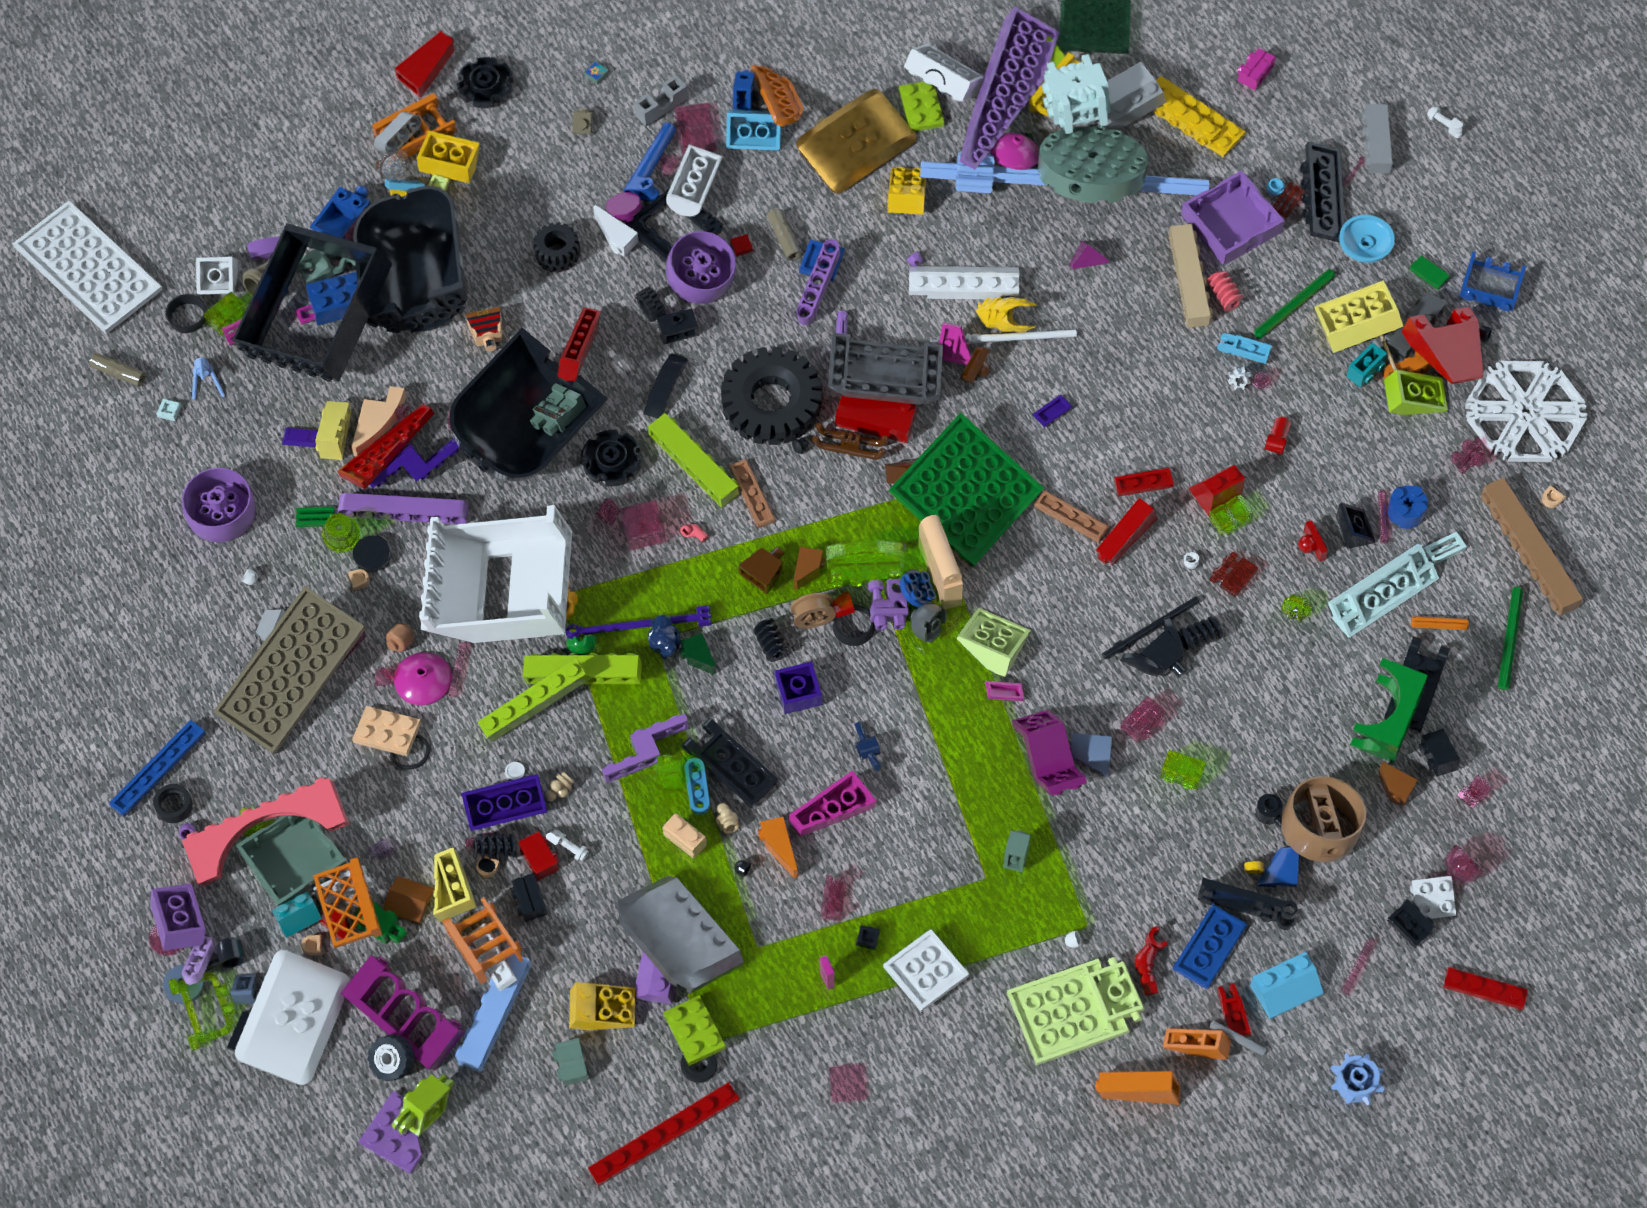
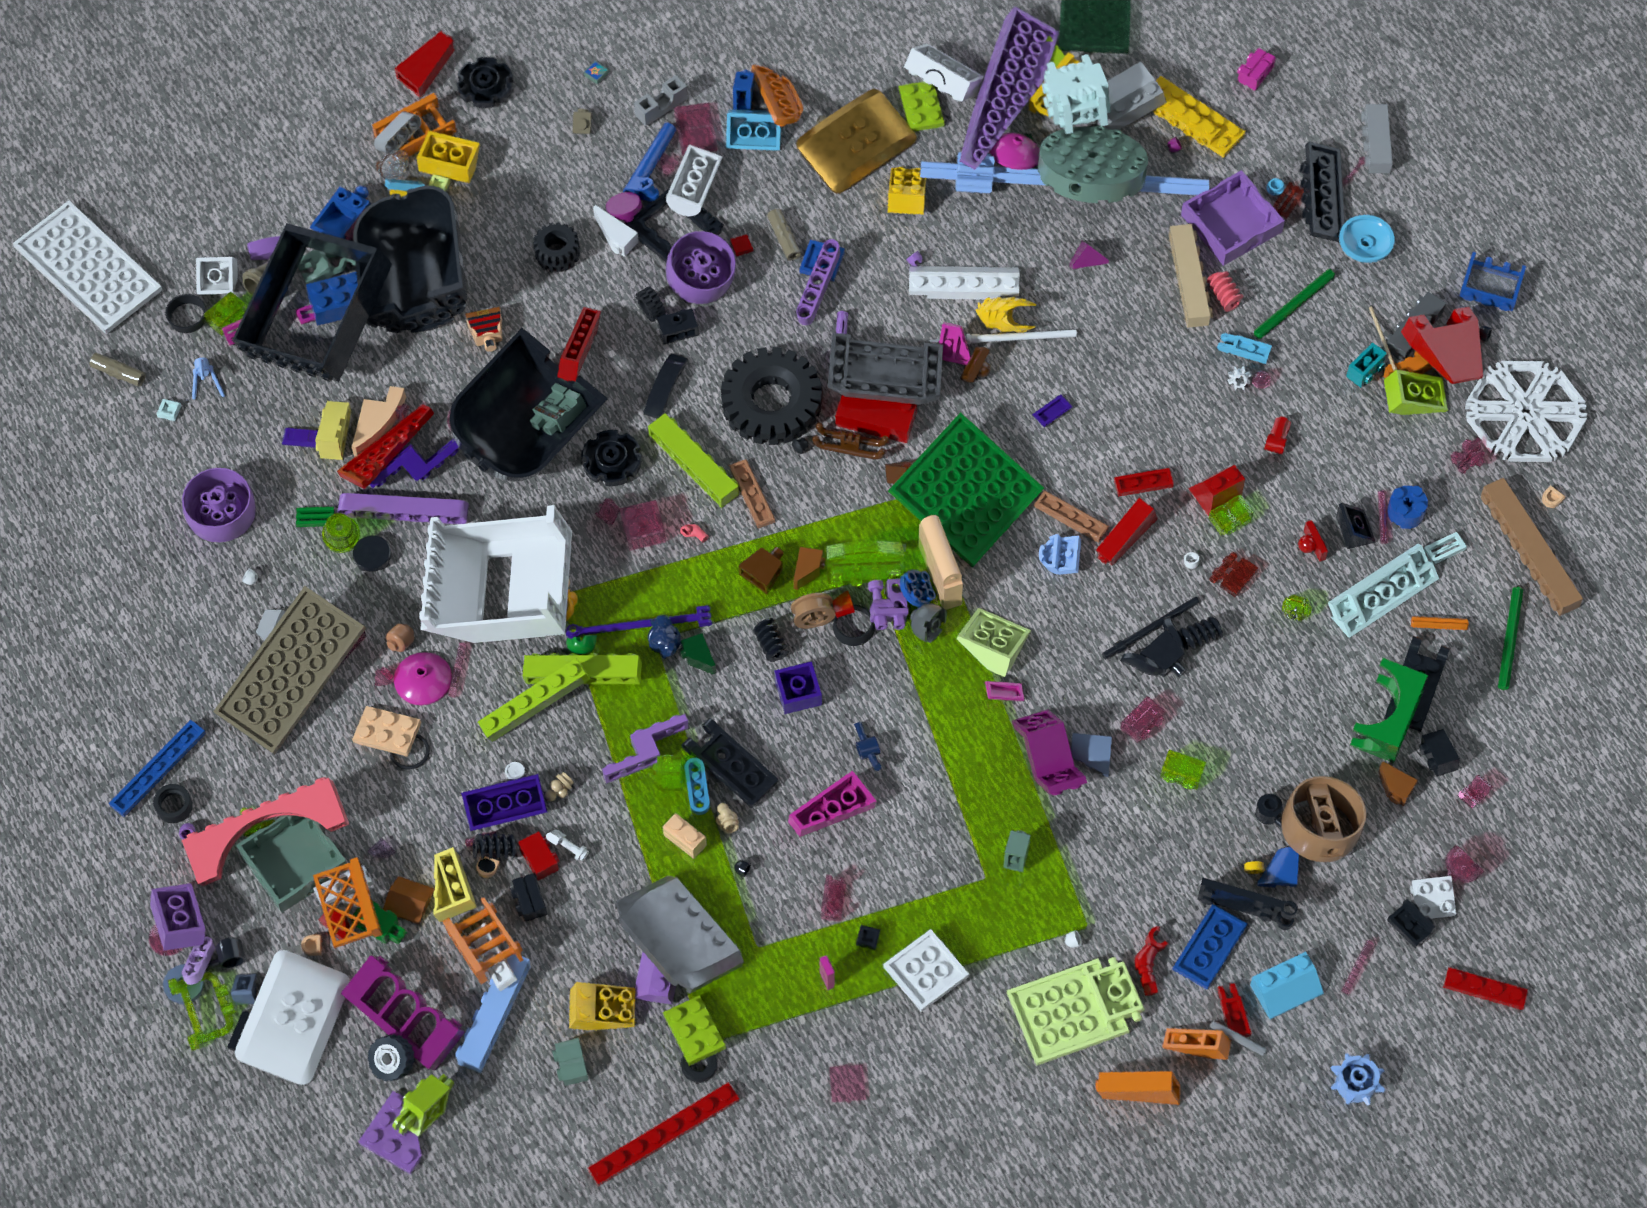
(296, 914): teal brick -> none
(359, 578): light nougat tile -> none
(778, 843): orange slope -> none
(1061, 554): none -> light blue slope
(1174, 145): none -> magenta hinge
(1358, 316): light yellow slope -> none
(1429, 272): green tile -> none
(1455, 126): white hinge -> none

